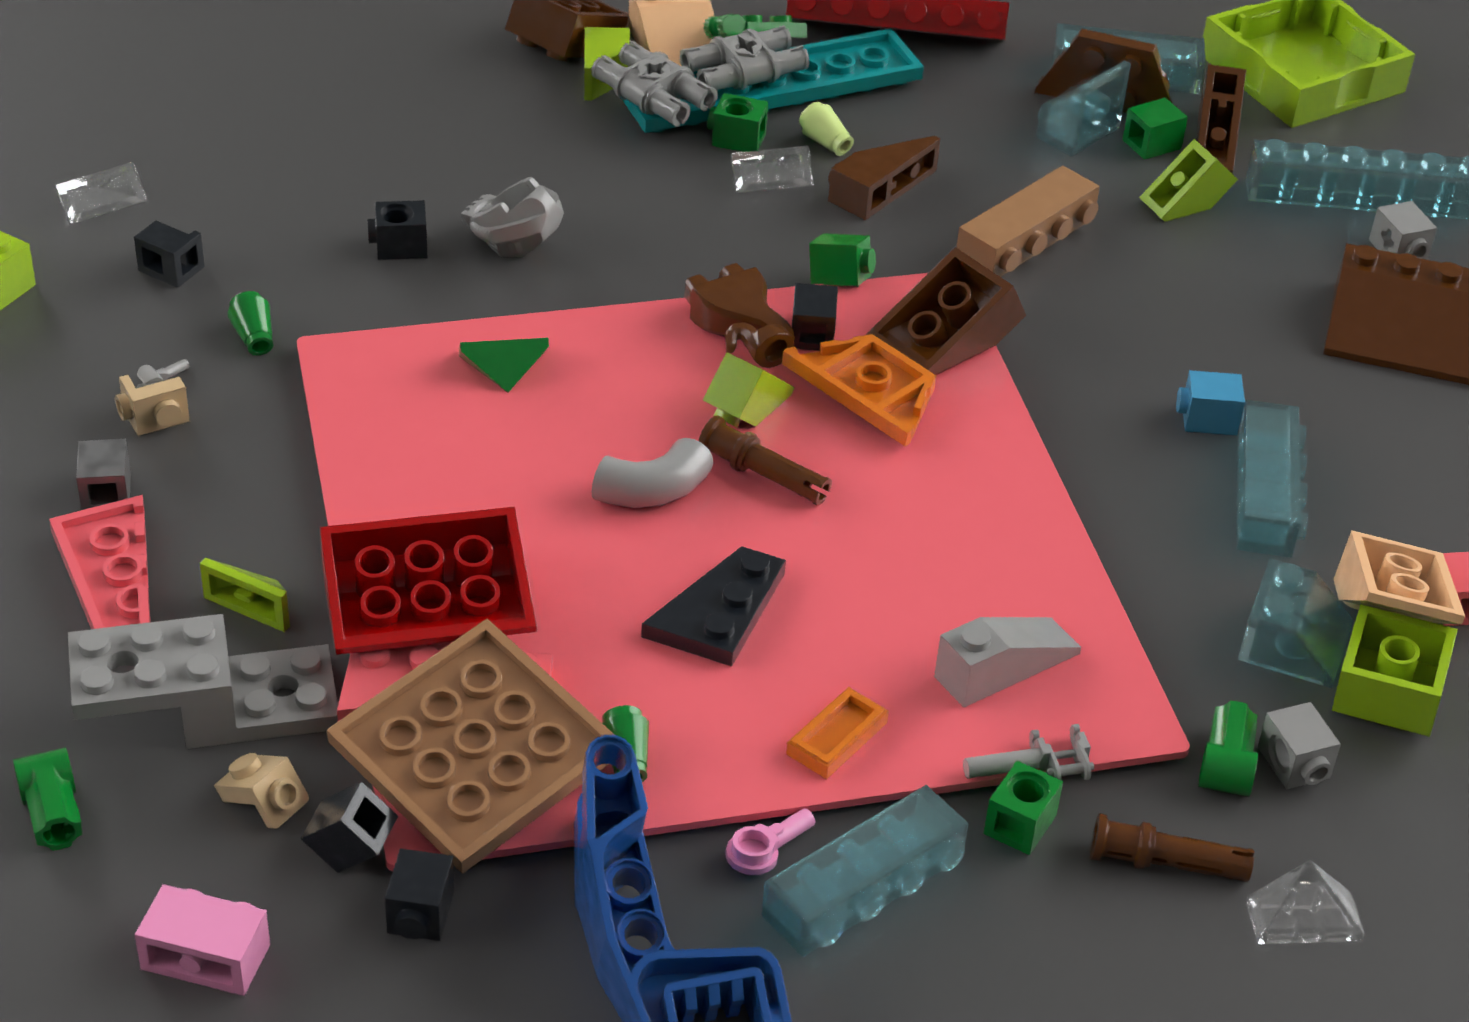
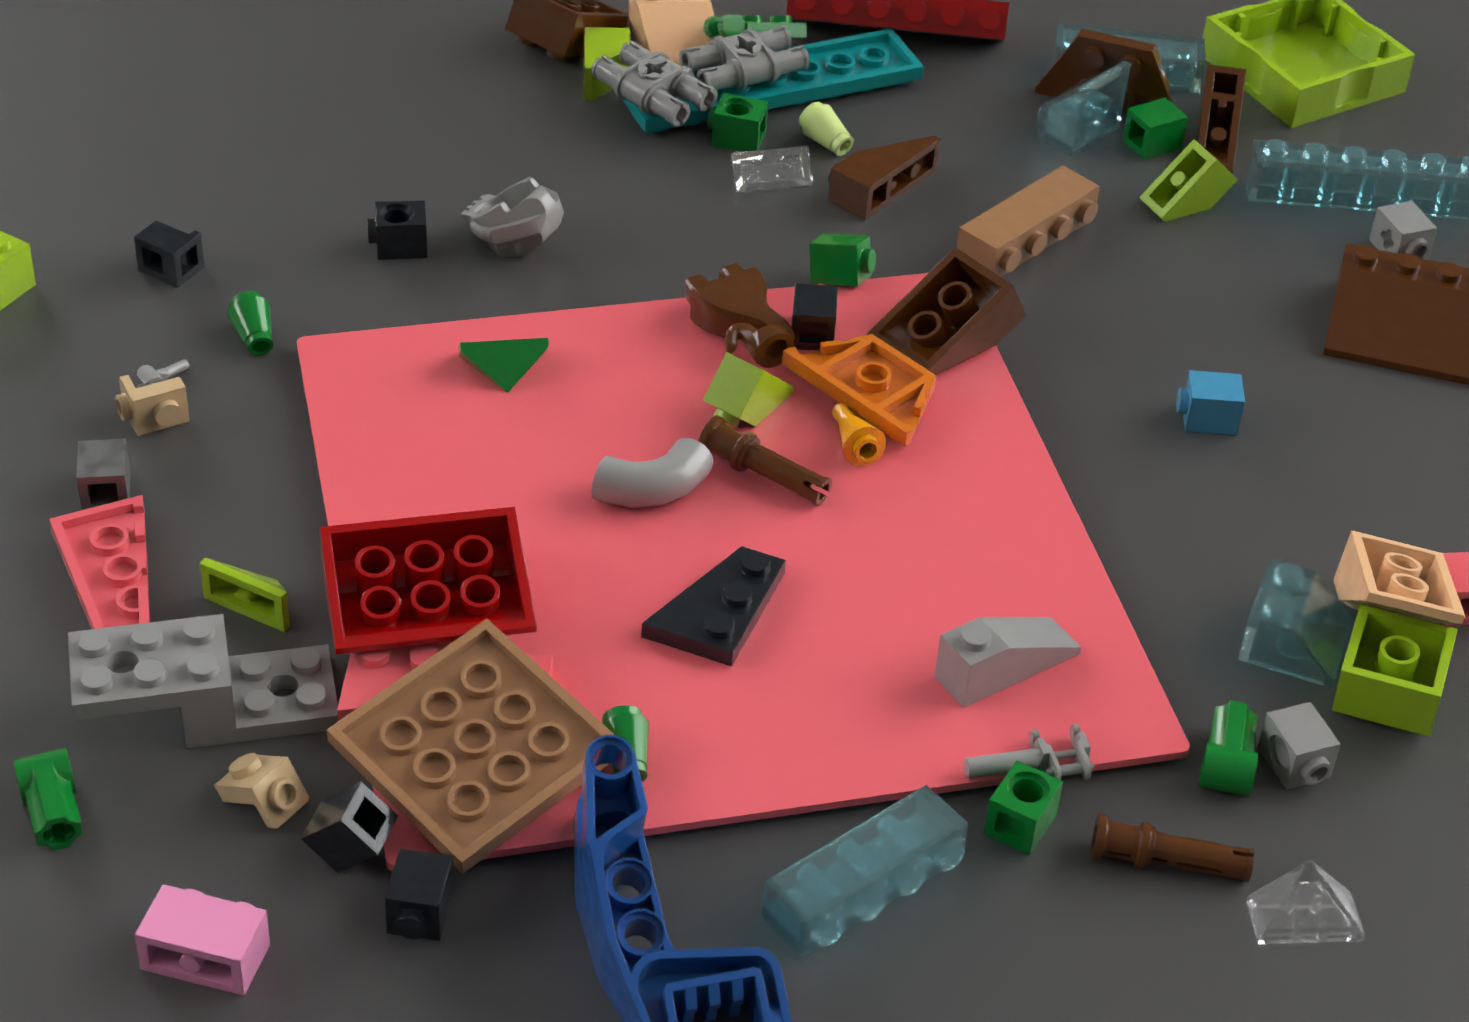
(101, 193): clear slope -> none
(755, 848): bright pink plate -> none
(837, 732): orange tile -> none
(860, 440): none -> light orange cone
(1270, 478): clear light blue brick -> none

